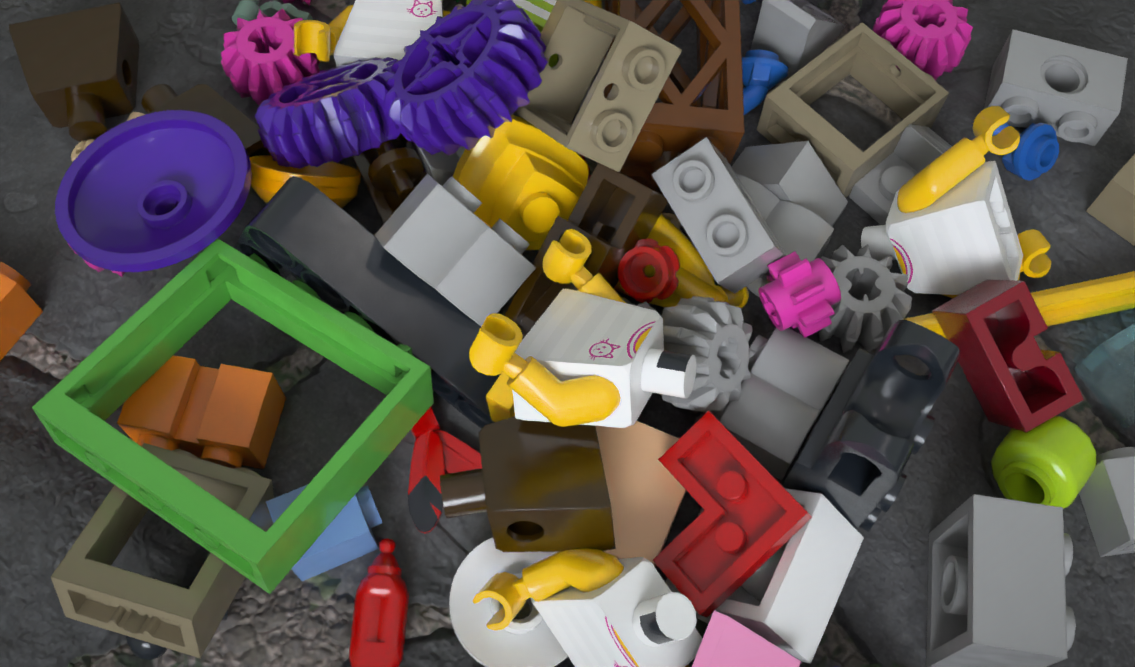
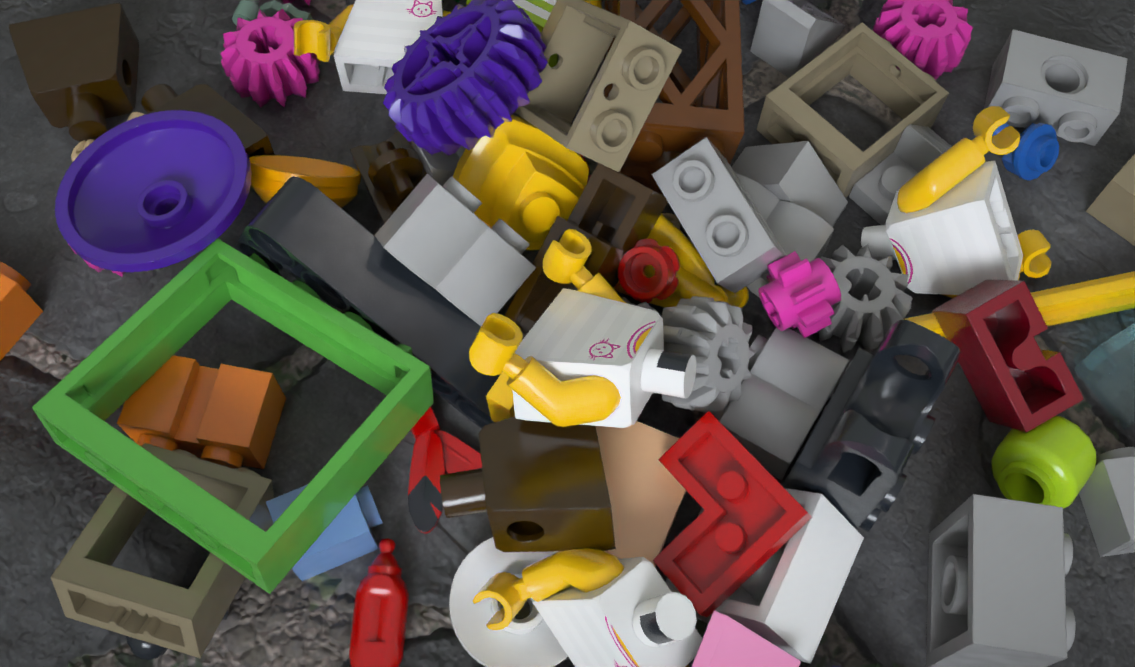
(328, 115): dark purple gear -> none
(759, 74): blue plate -> none

